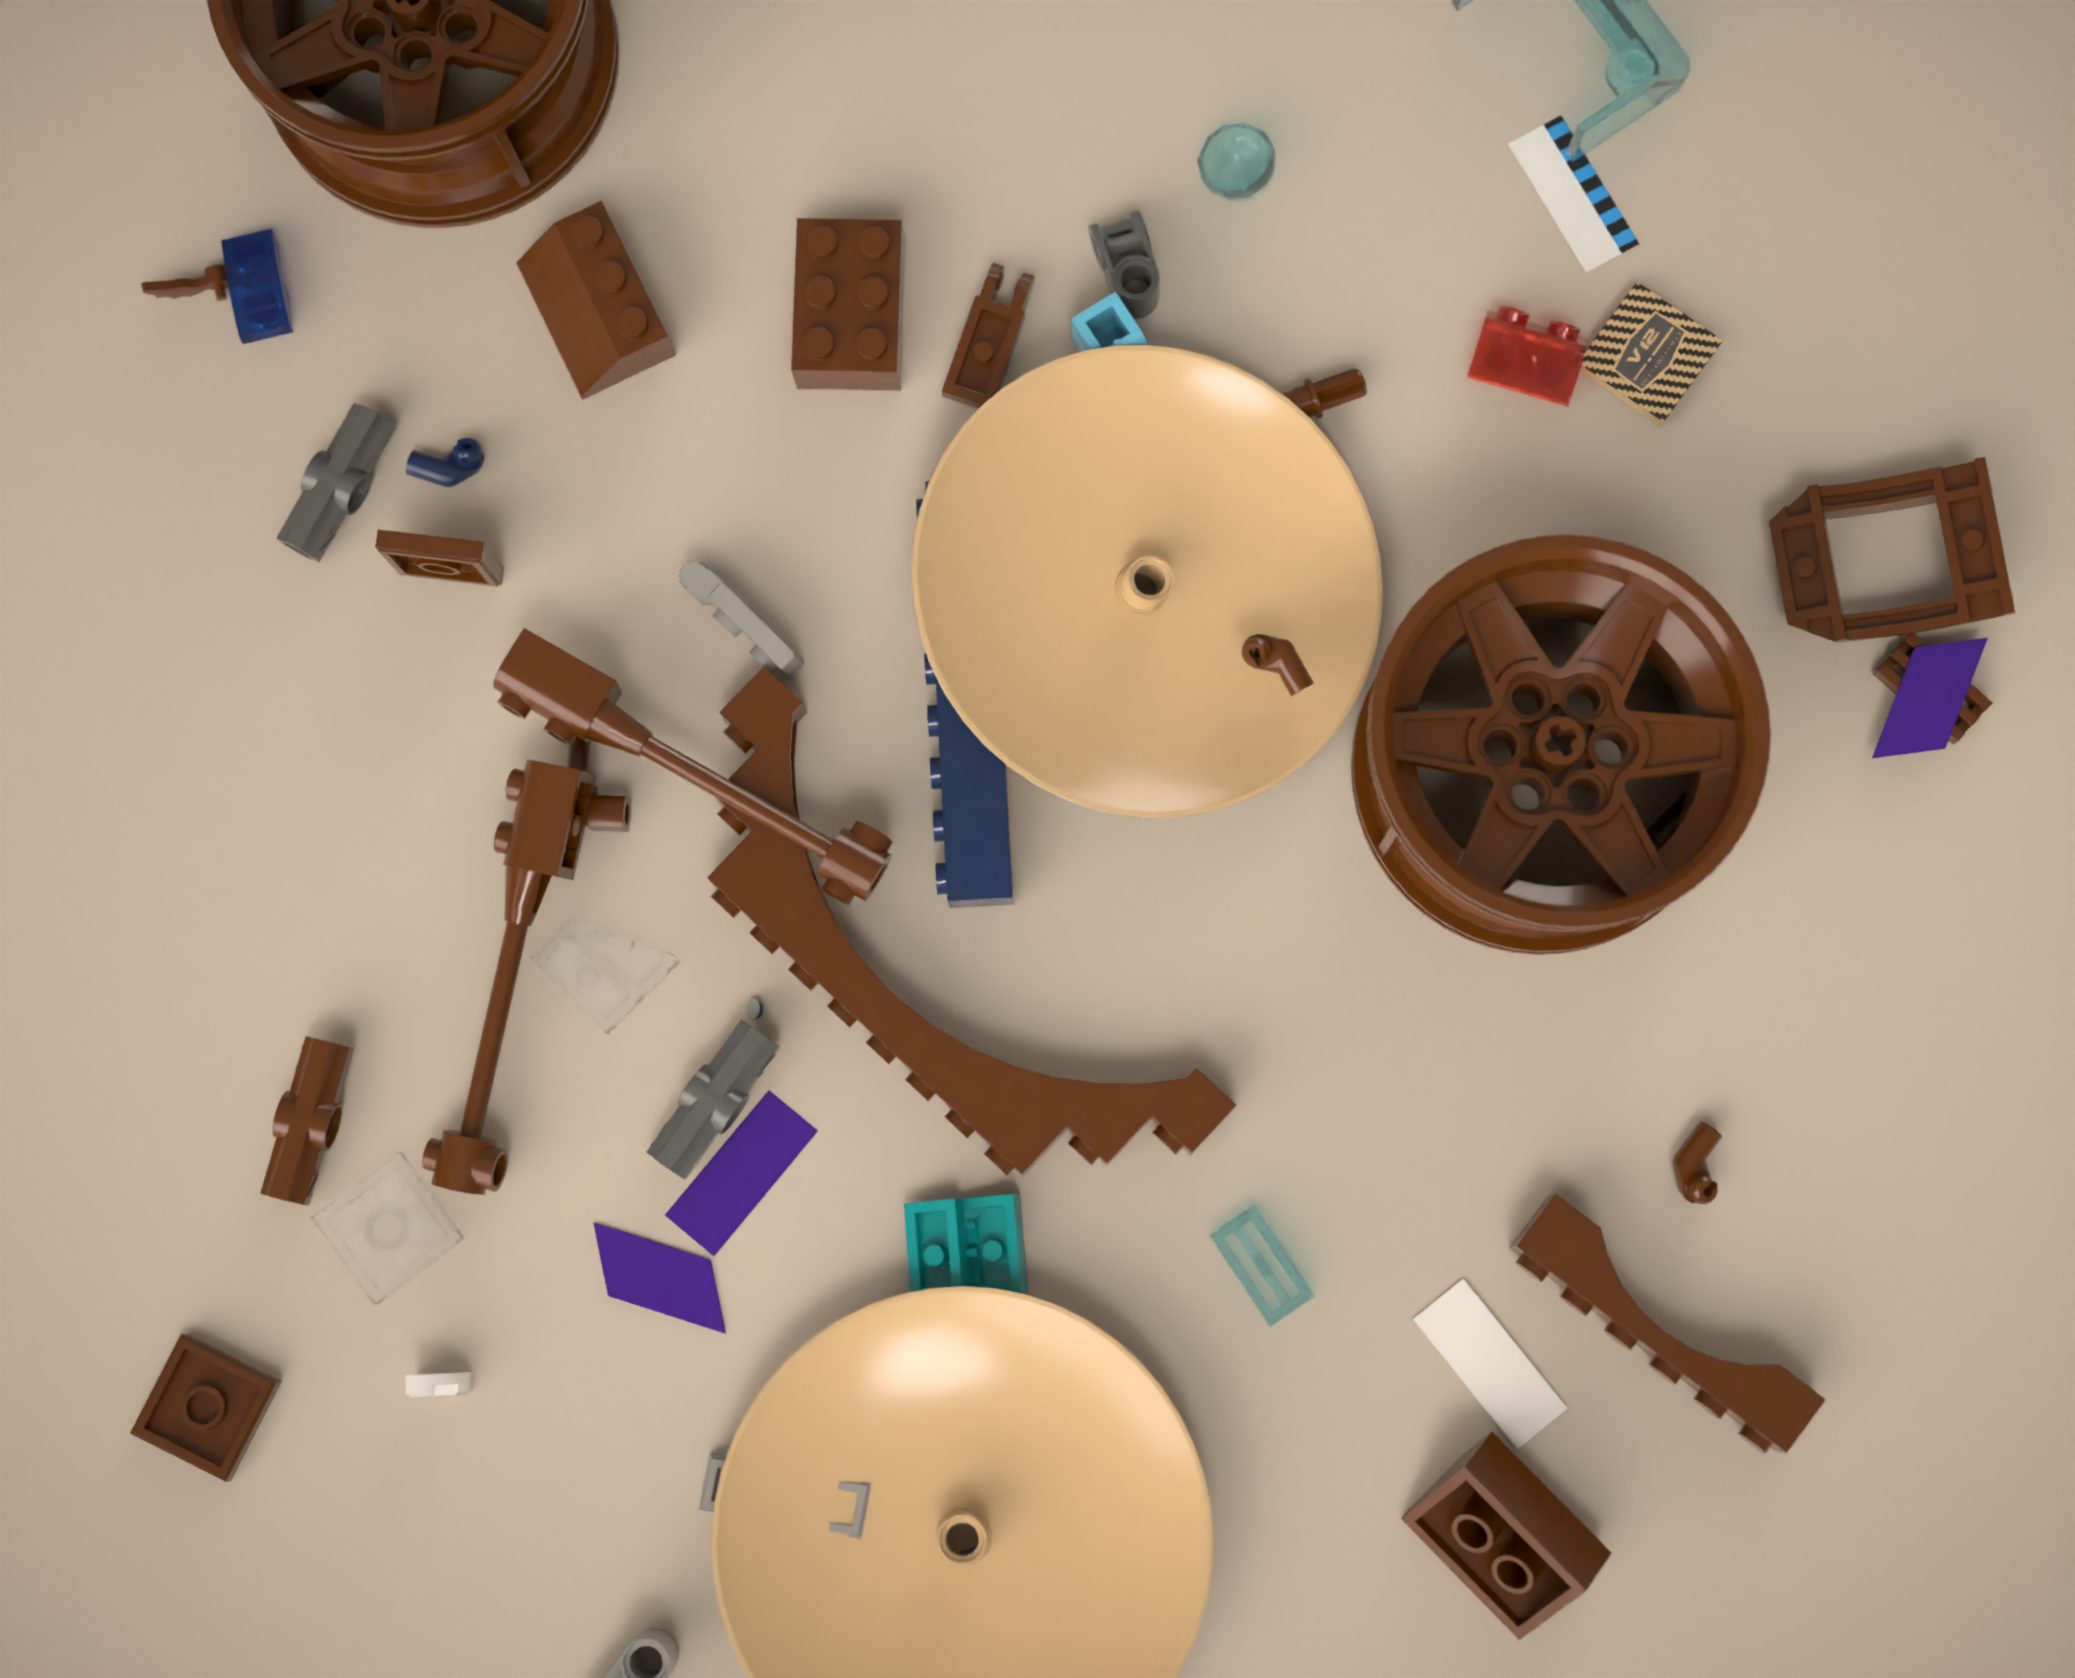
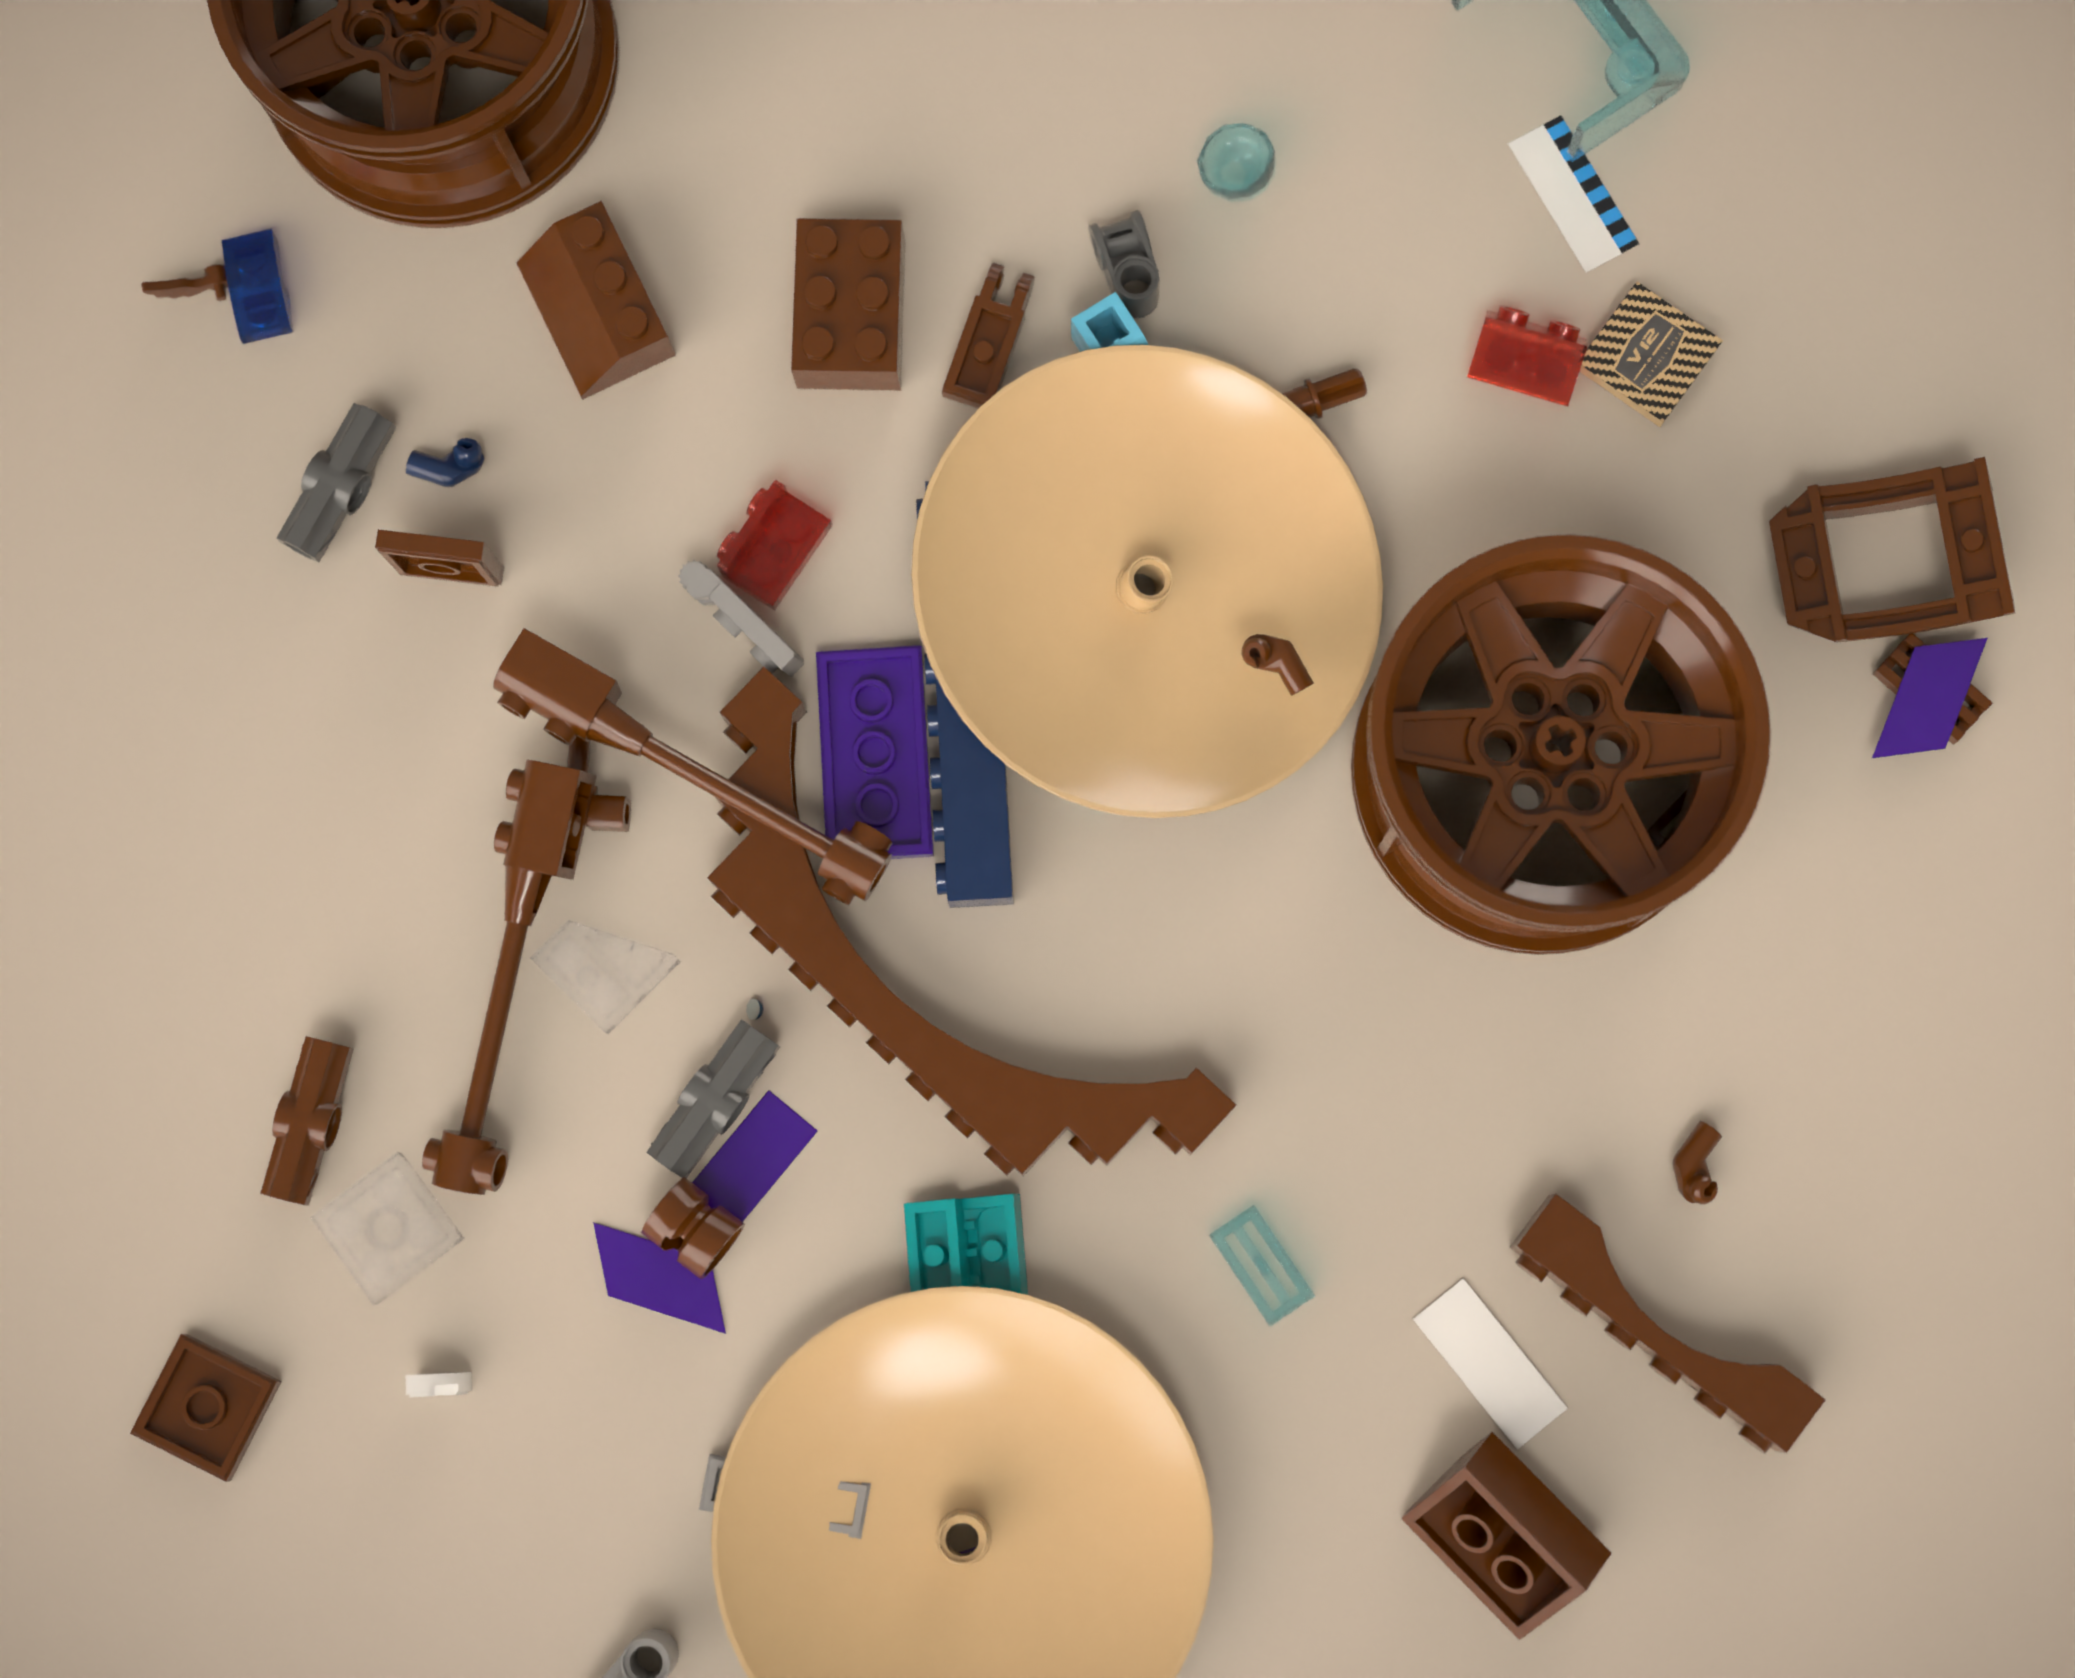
(692, 1228): none -> reddish brown wheel
(772, 544): none -> clear red bracket
(876, 745): none -> dark purple tile

